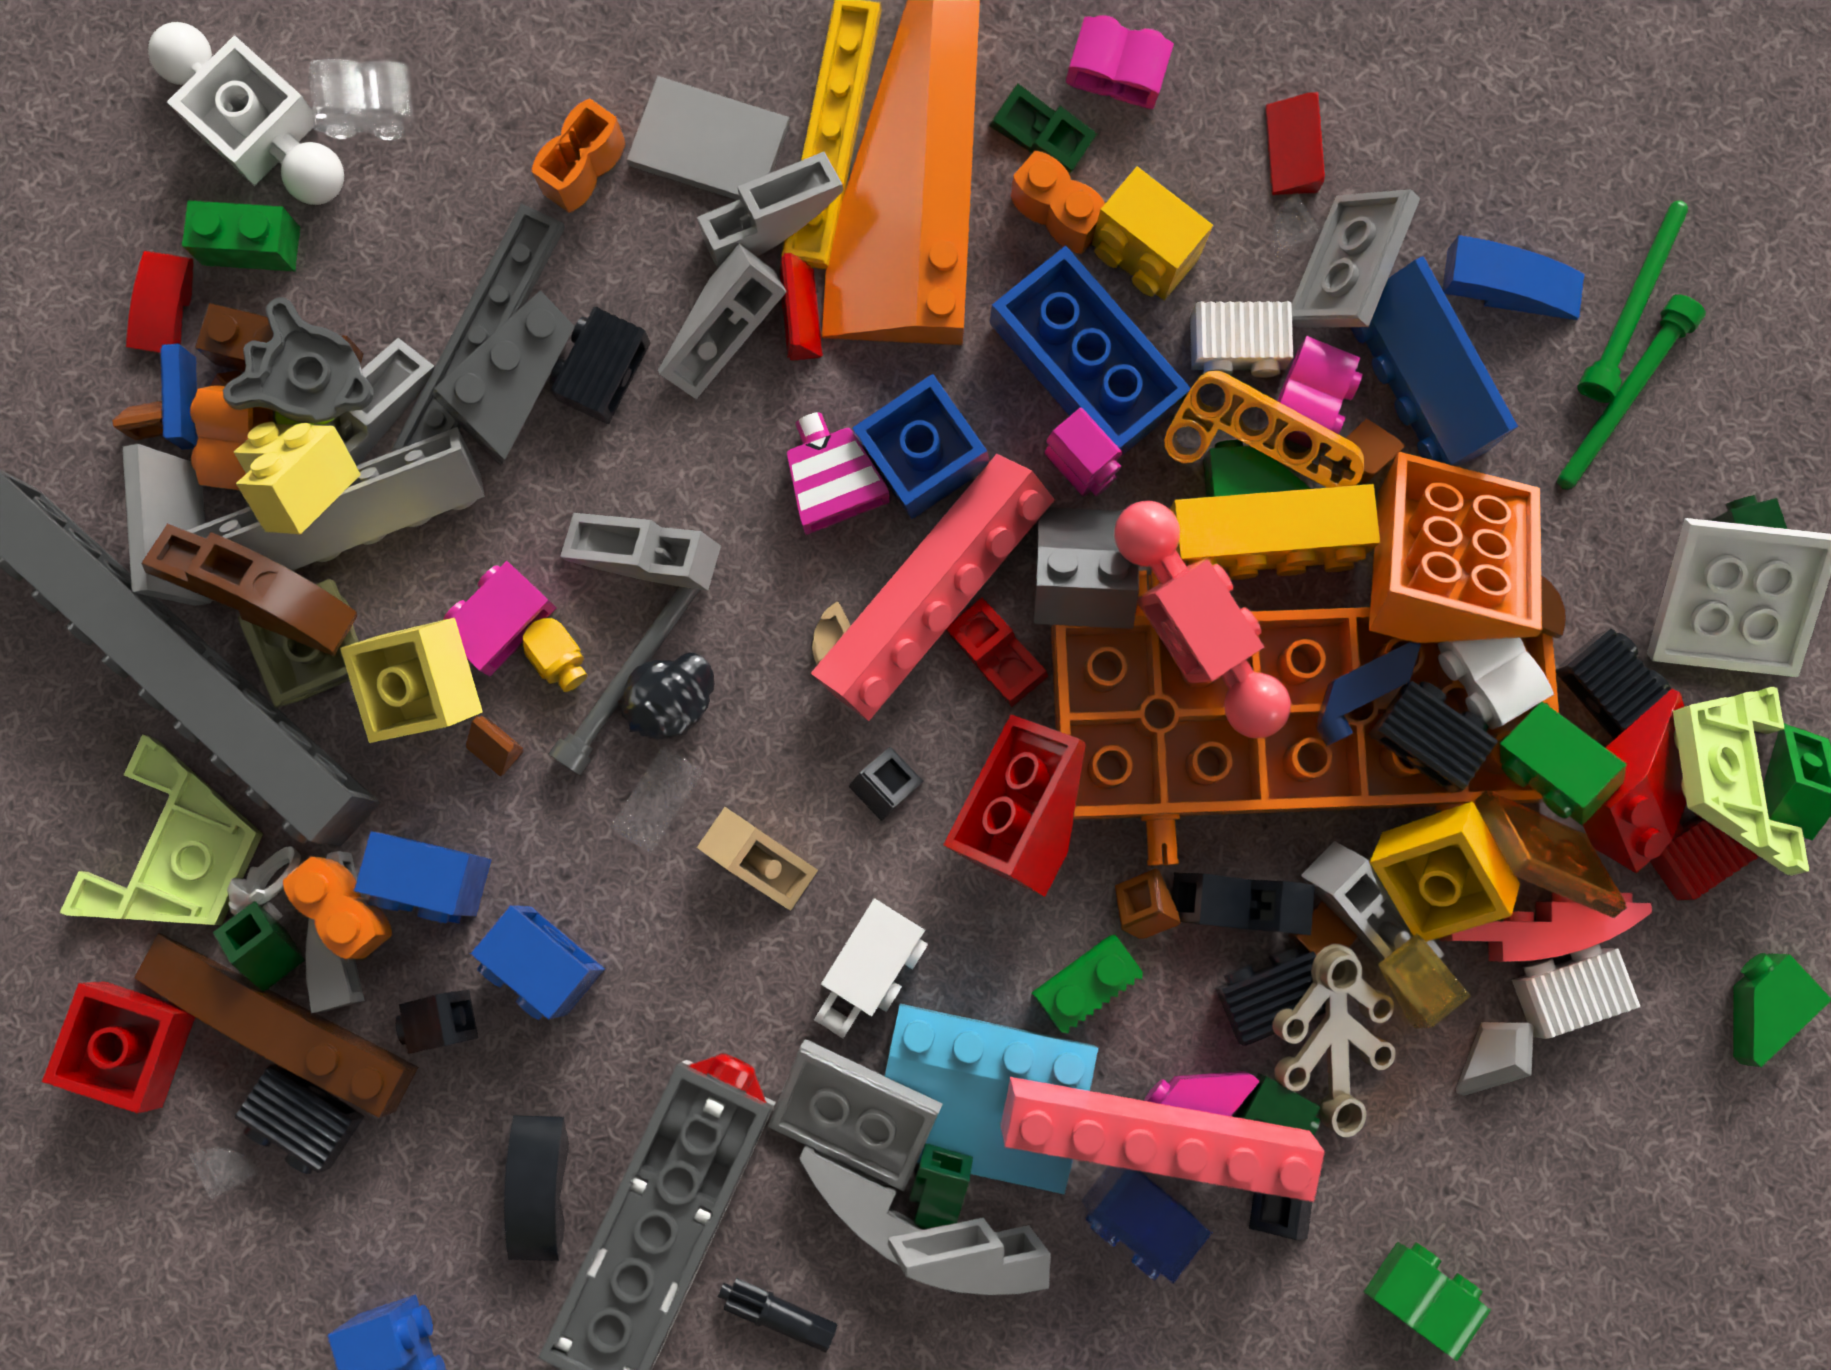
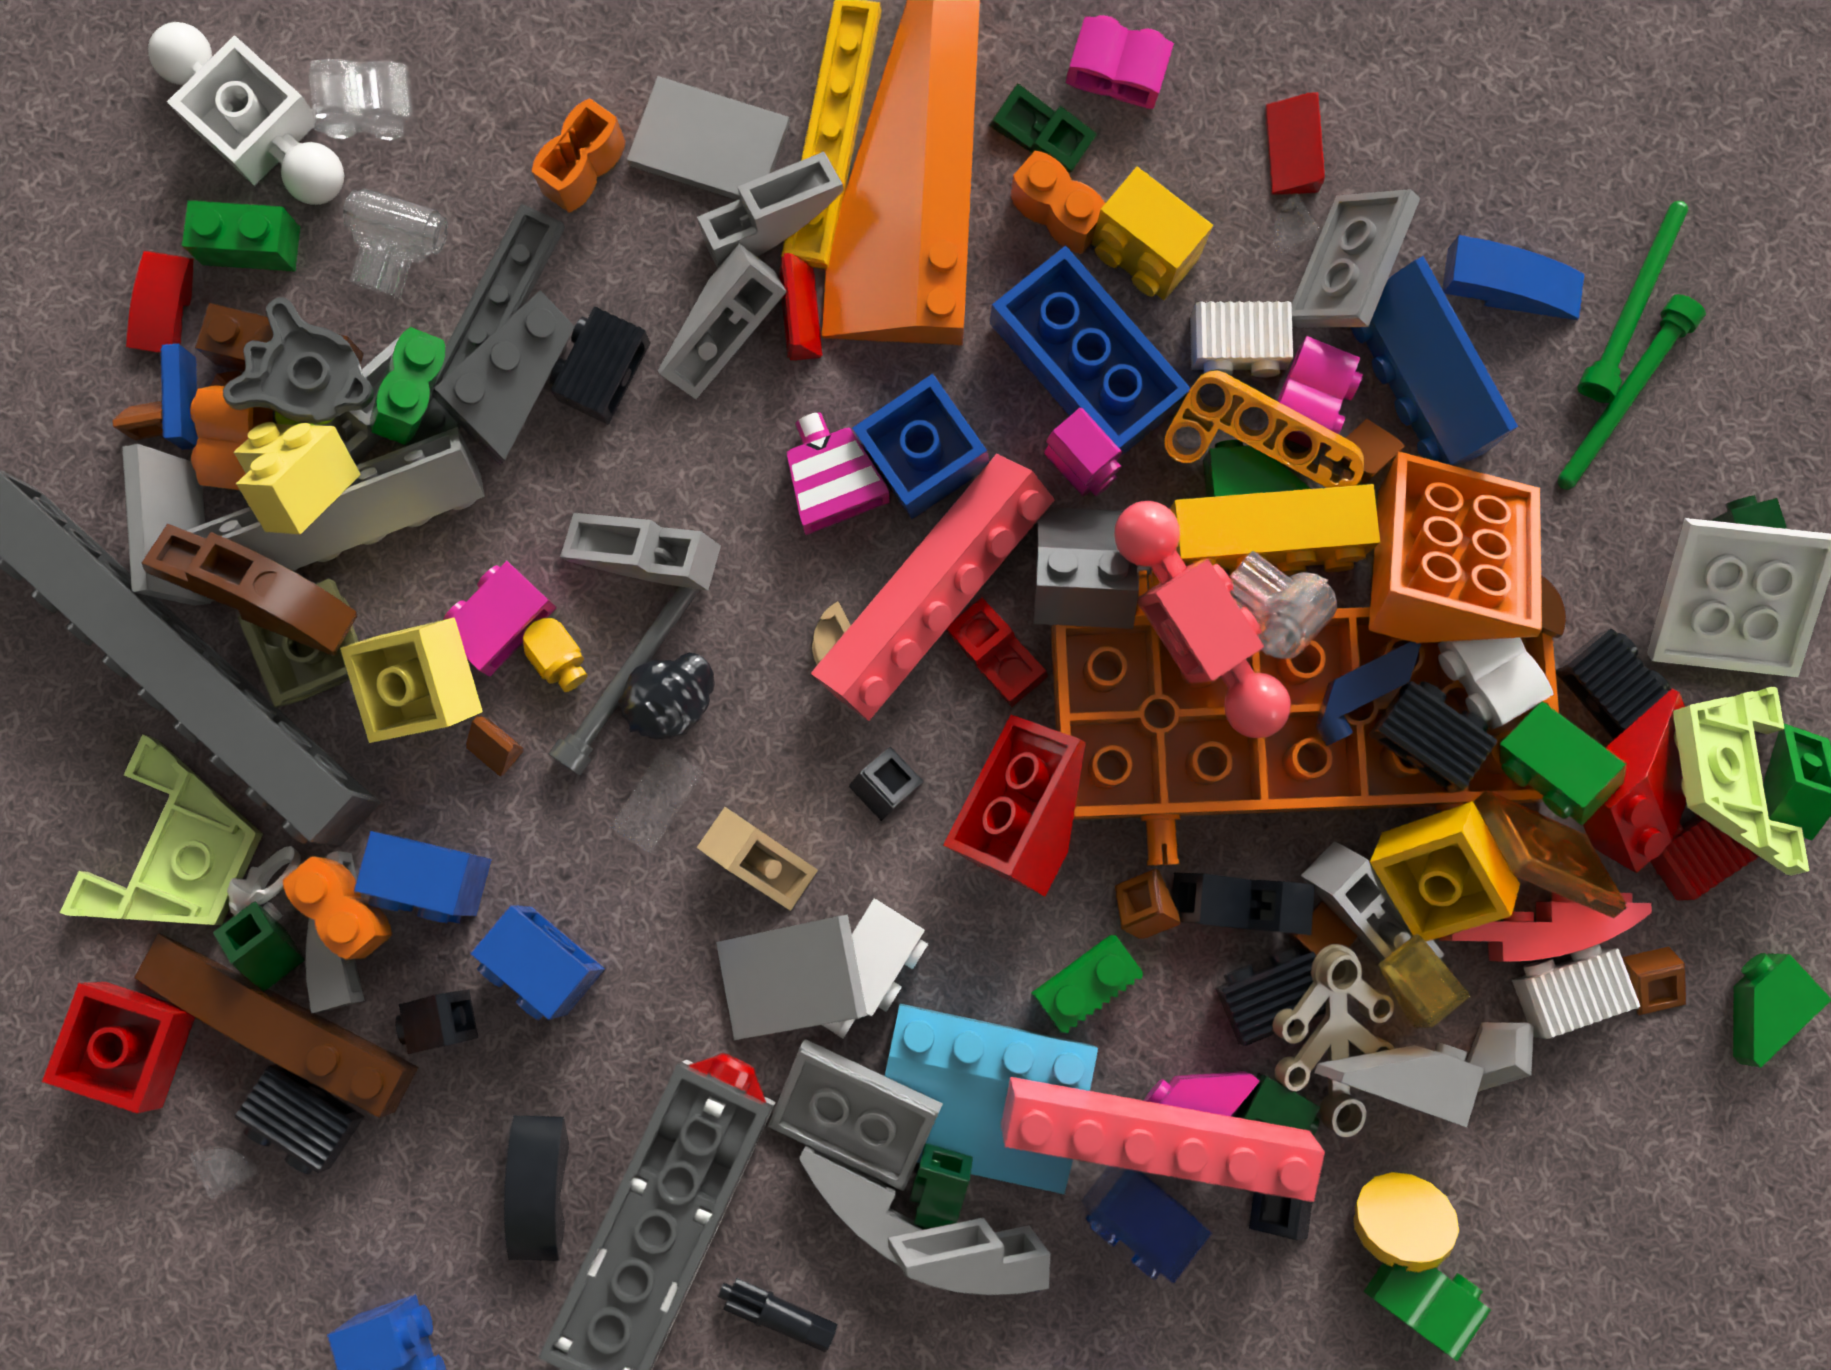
(390, 238): none -> clear piece
(407, 385): none -> green brick
(791, 978): none -> light grey tile
(1285, 607): none -> clear piece
(1405, 1221): none -> yellow tile
(1414, 1076): none -> light grey slope
(1657, 979): none -> dark orange slope

